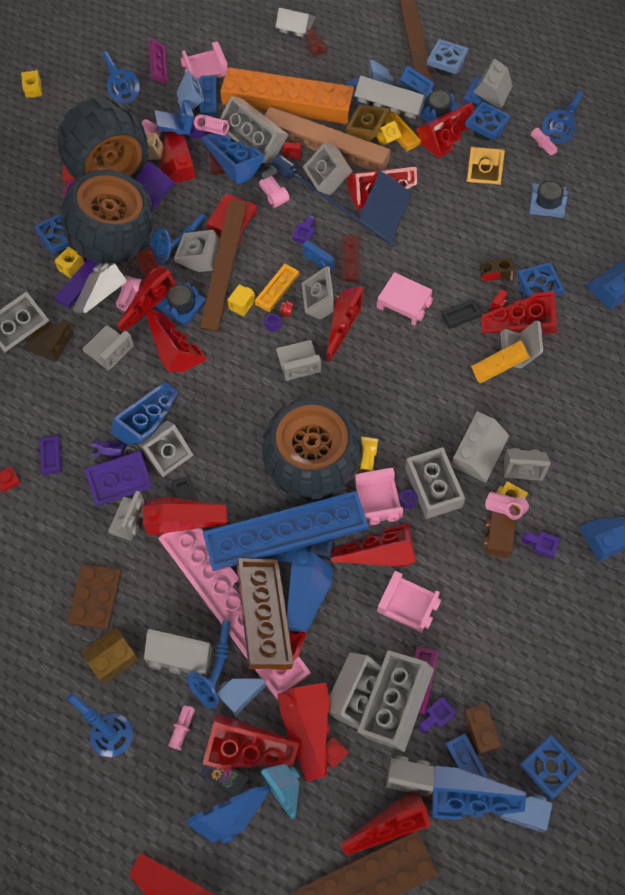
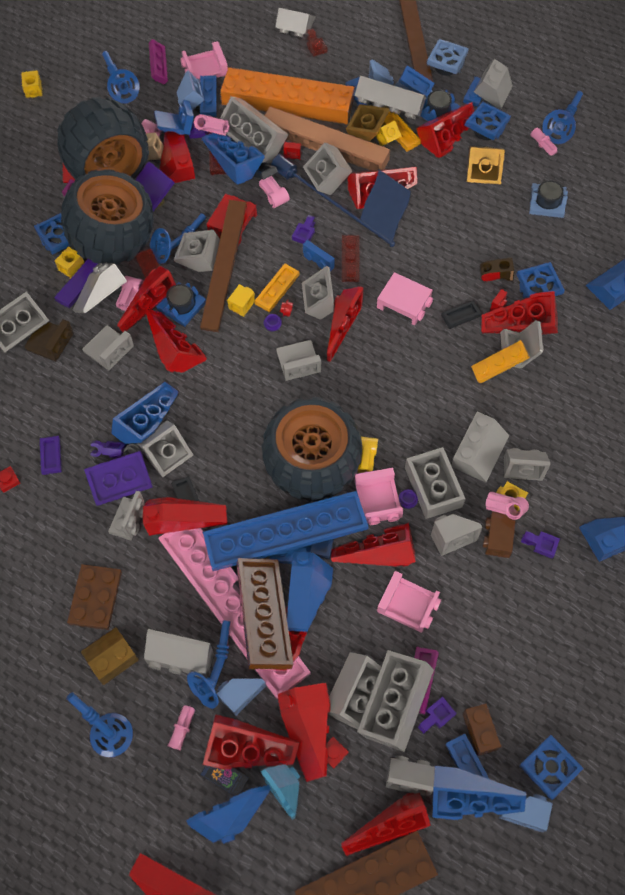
(454, 532): none -> light grey slope

